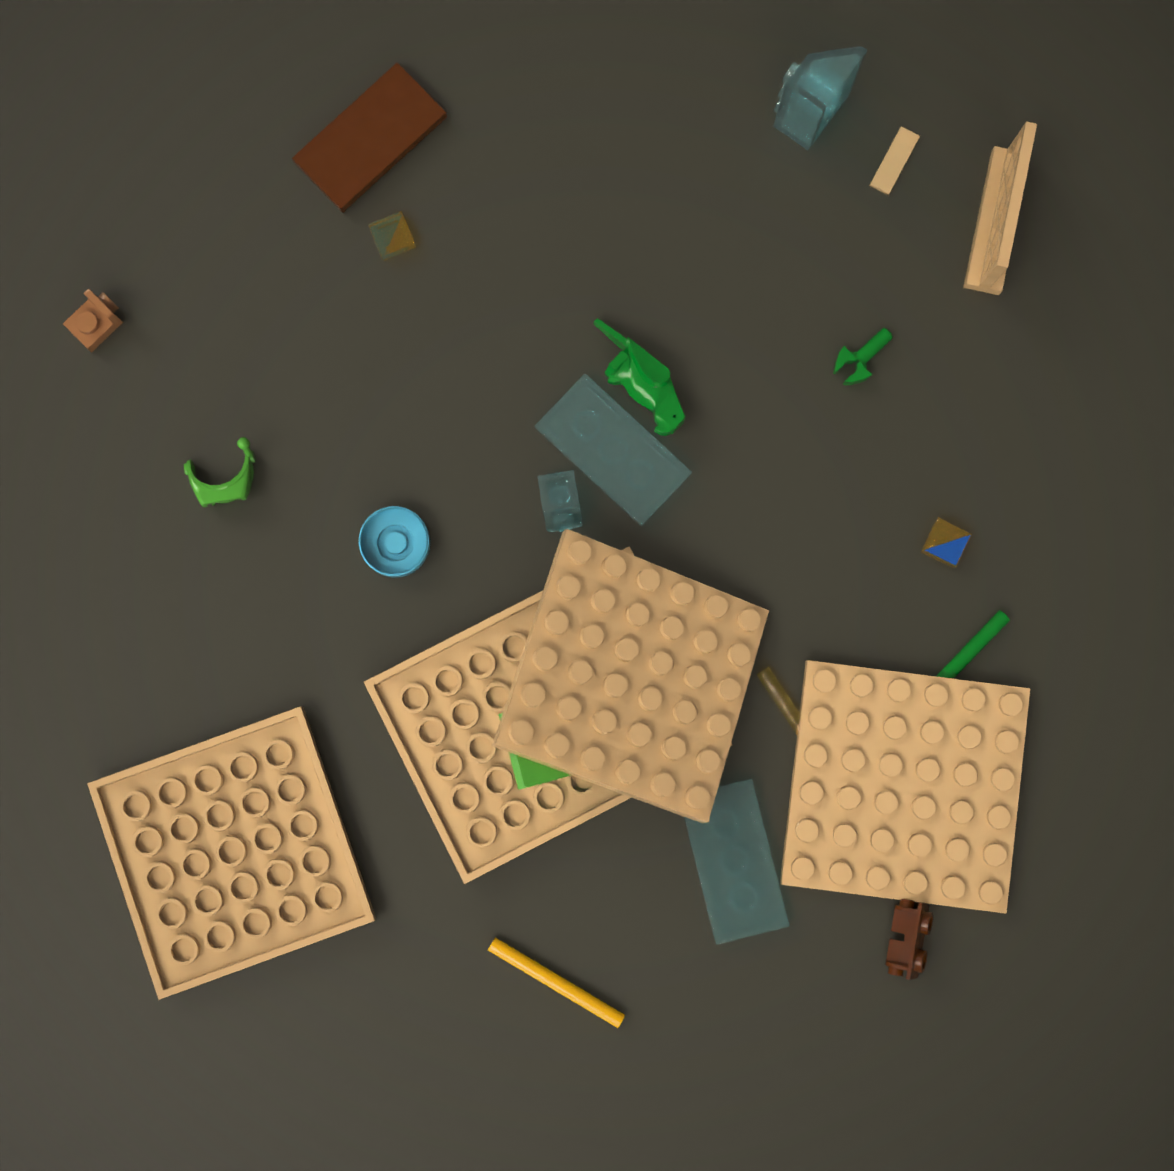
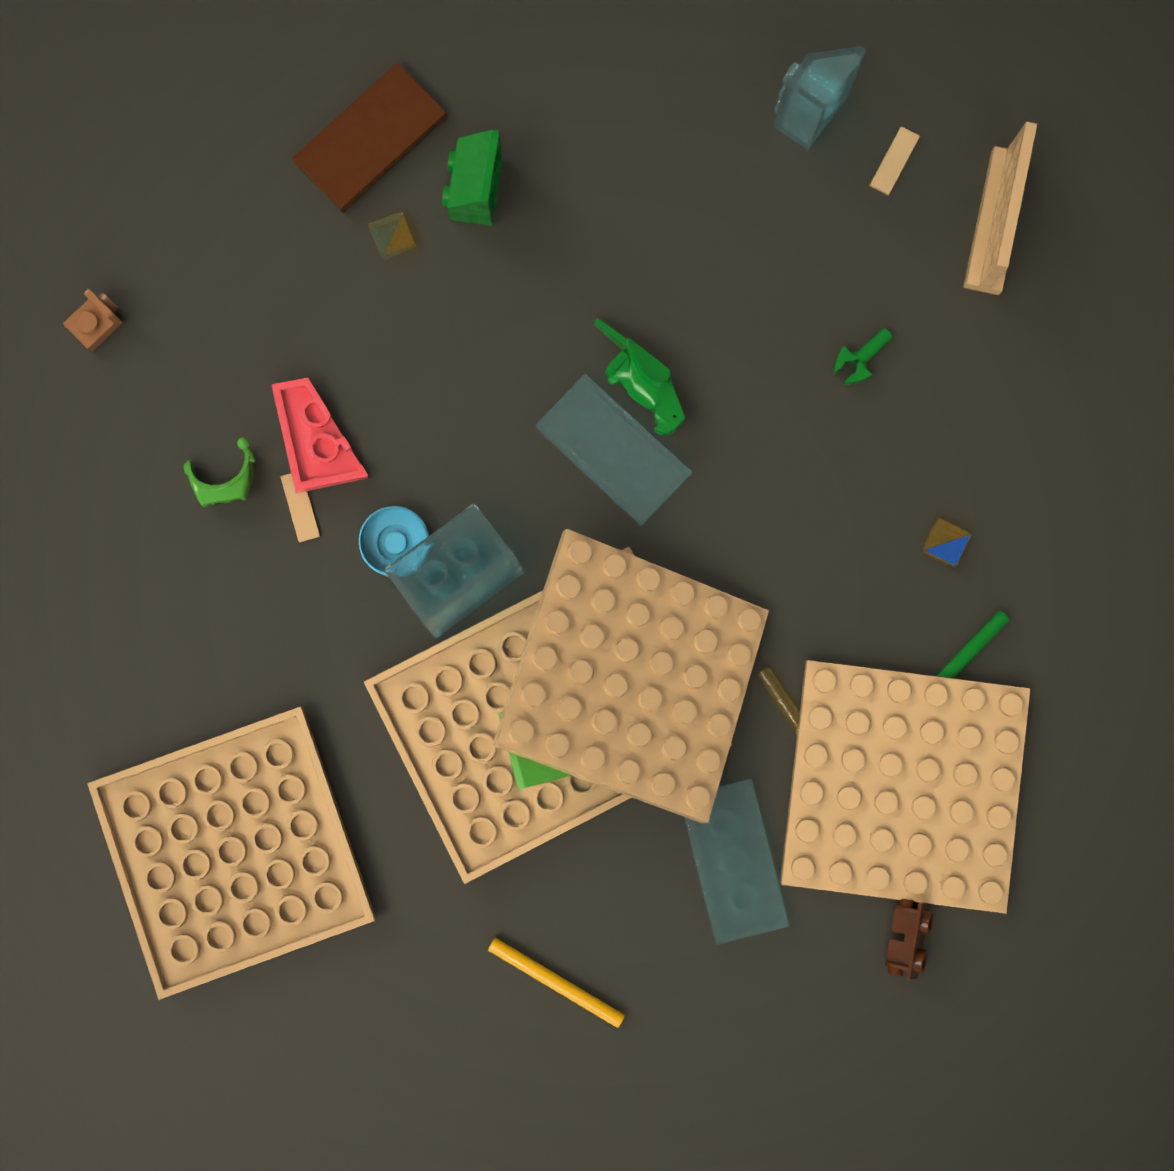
(300, 510): none -> tan window
(312, 441): none -> coral wing
(454, 570): none -> clear light blue slope
(475, 178): none -> green slope
(560, 501): clear light blue bracket -> none

